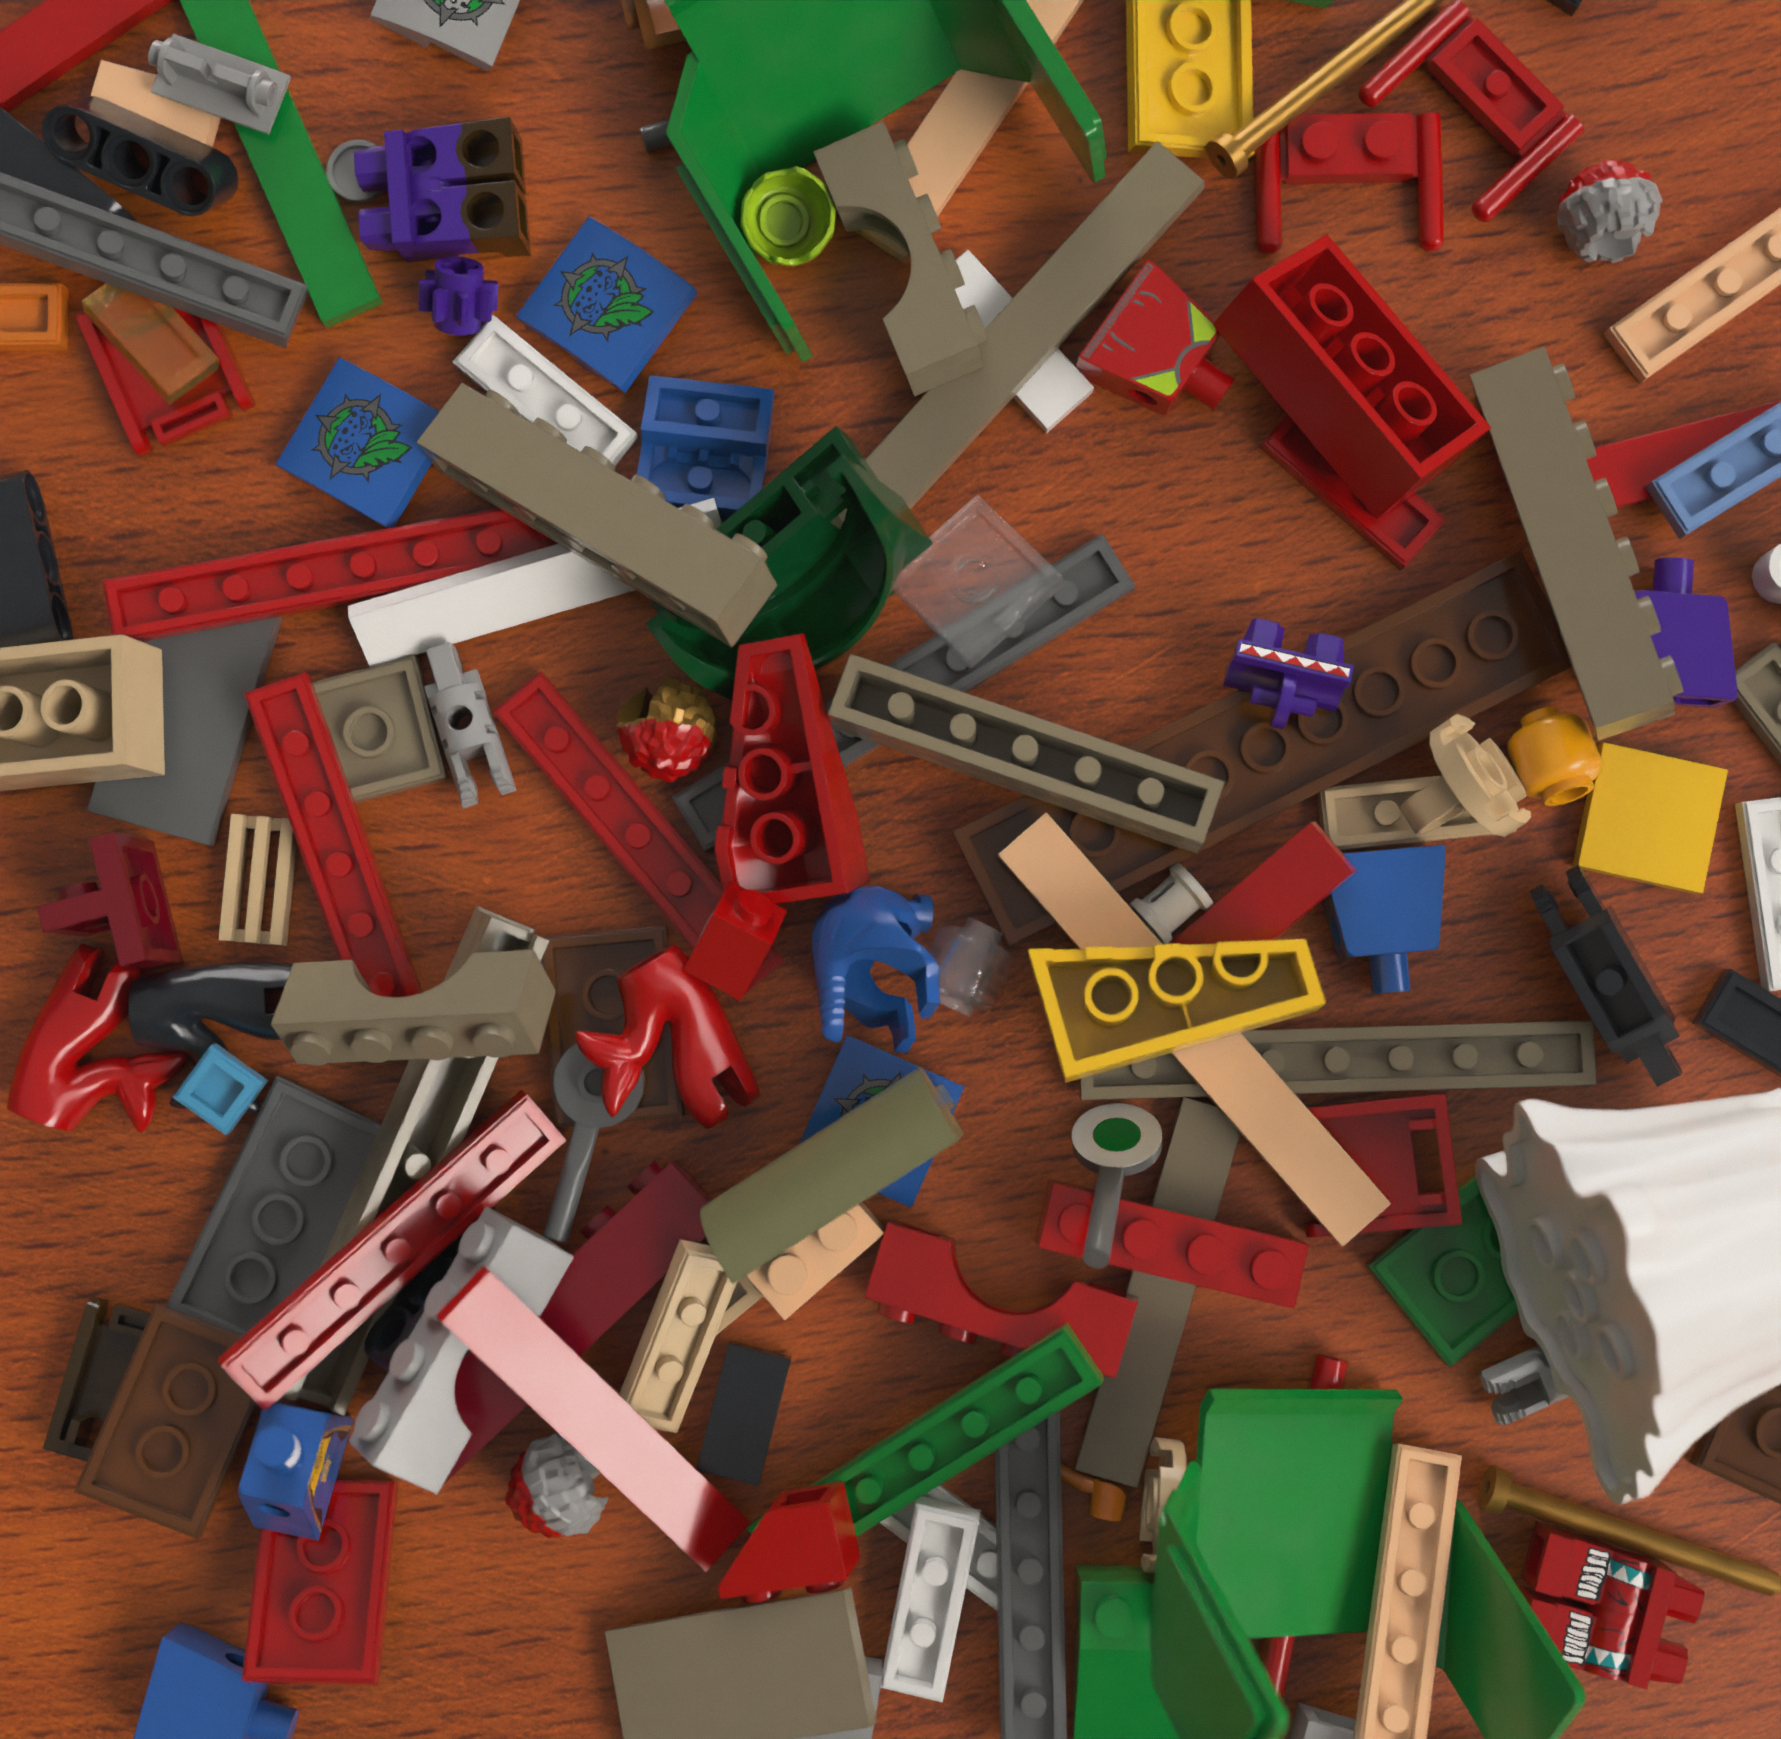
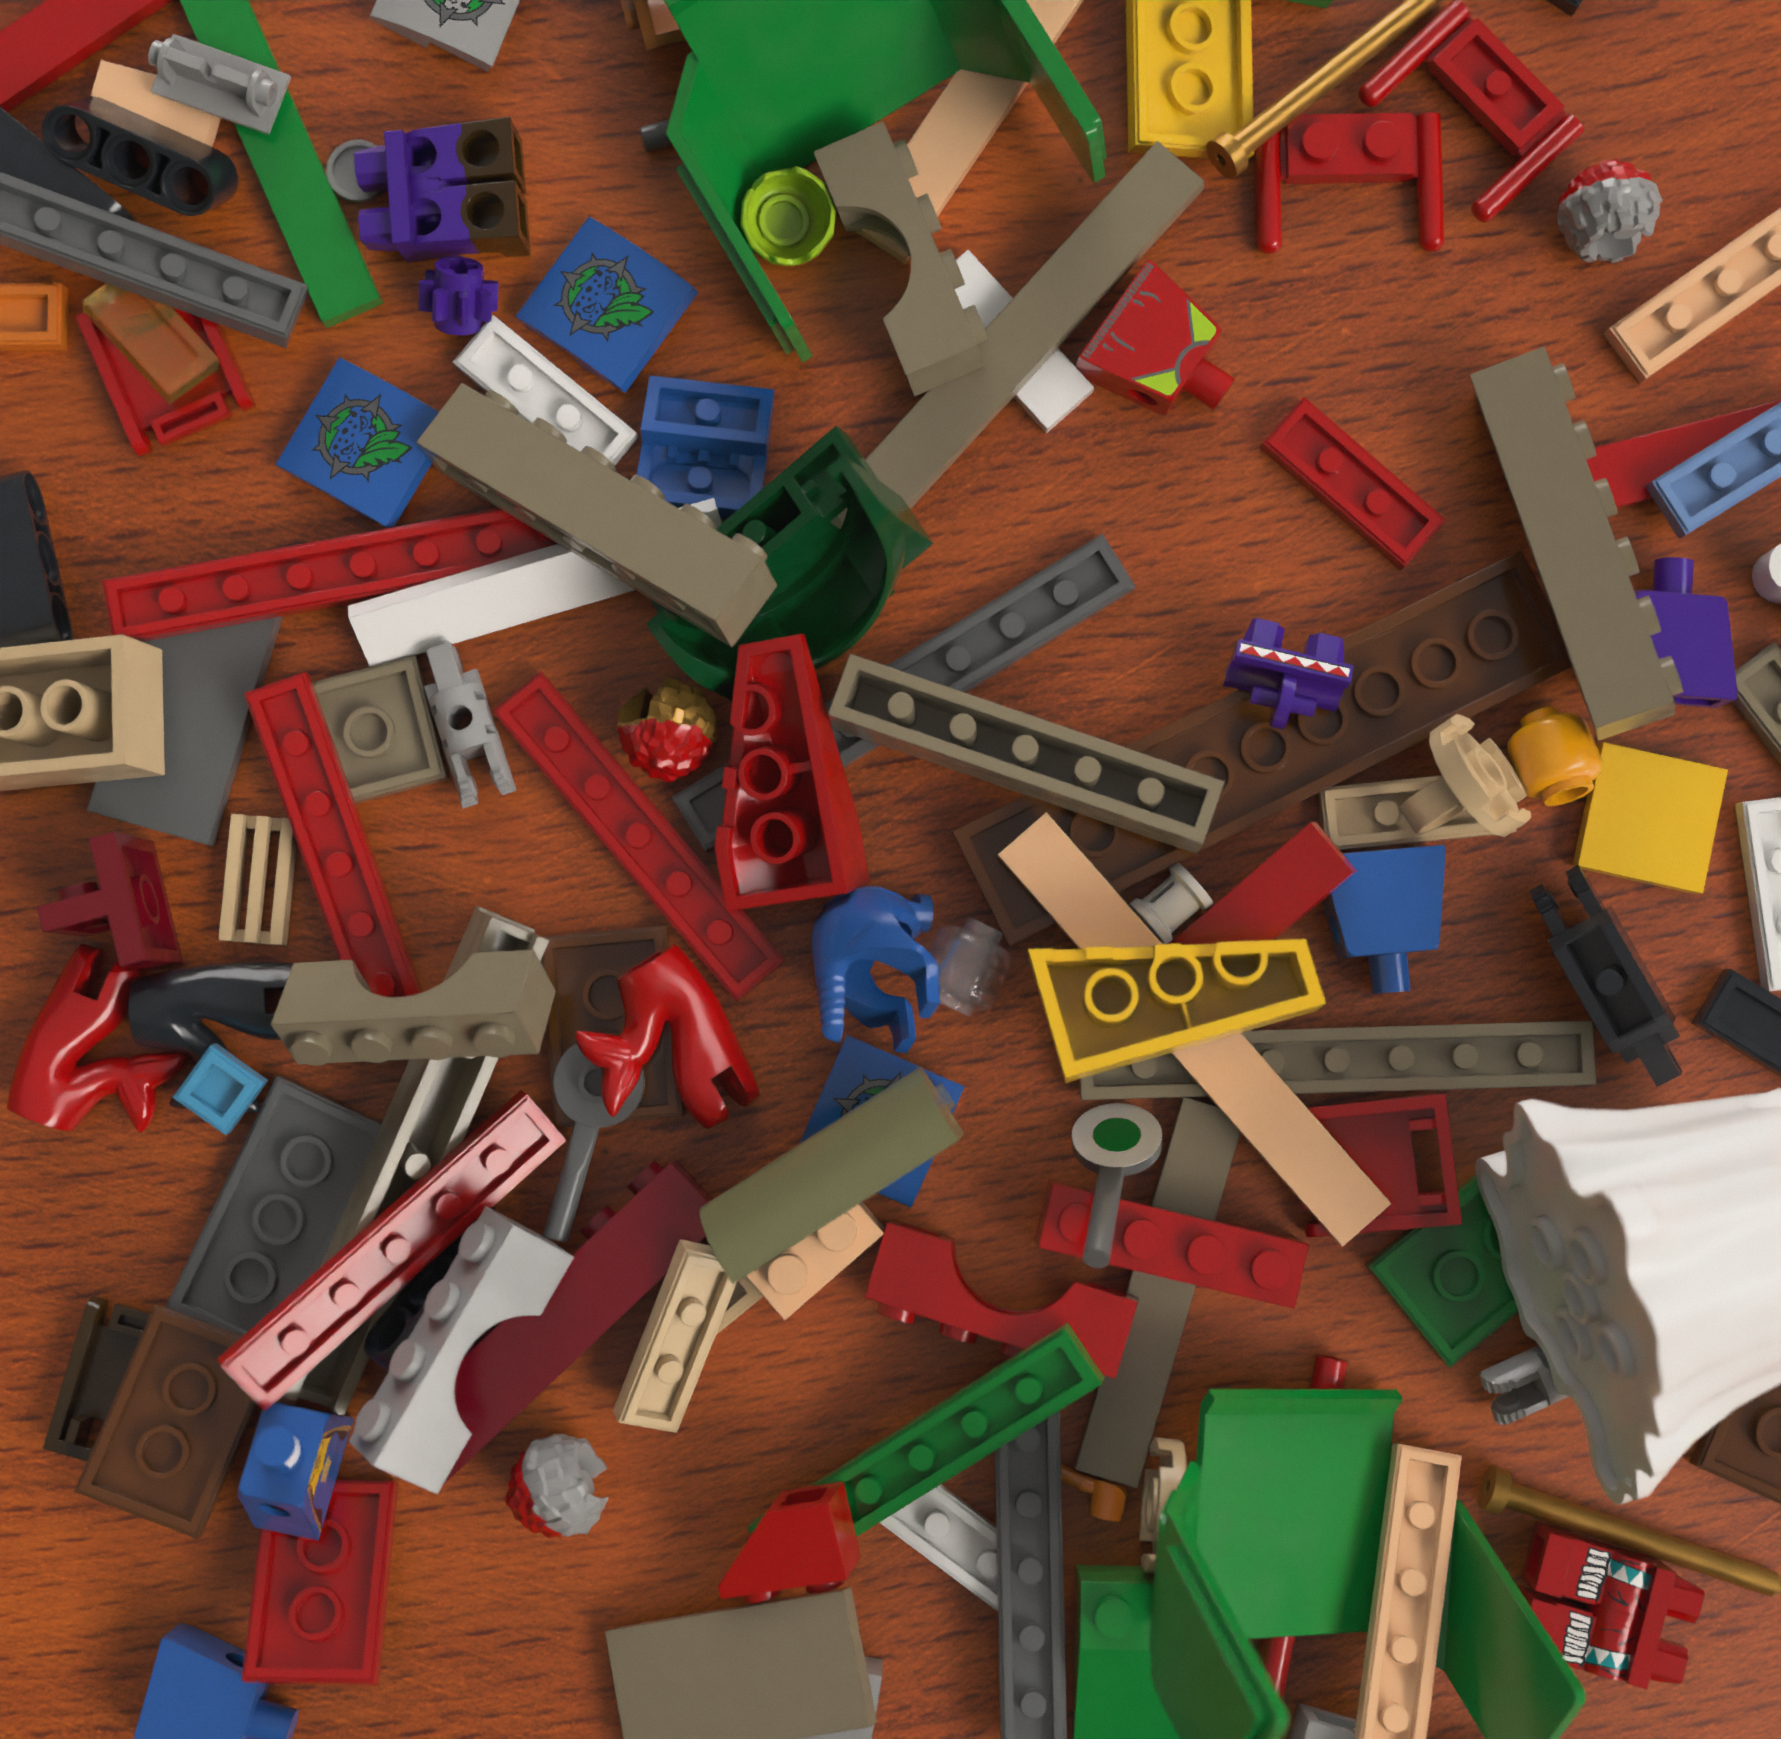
(592, 1417): tile -> none
(735, 940): red brick -> none
(743, 1413): black tile -> none
(930, 1598): white tile -> none
(977, 581): clear tile -> none
(1350, 375): red brick -> none

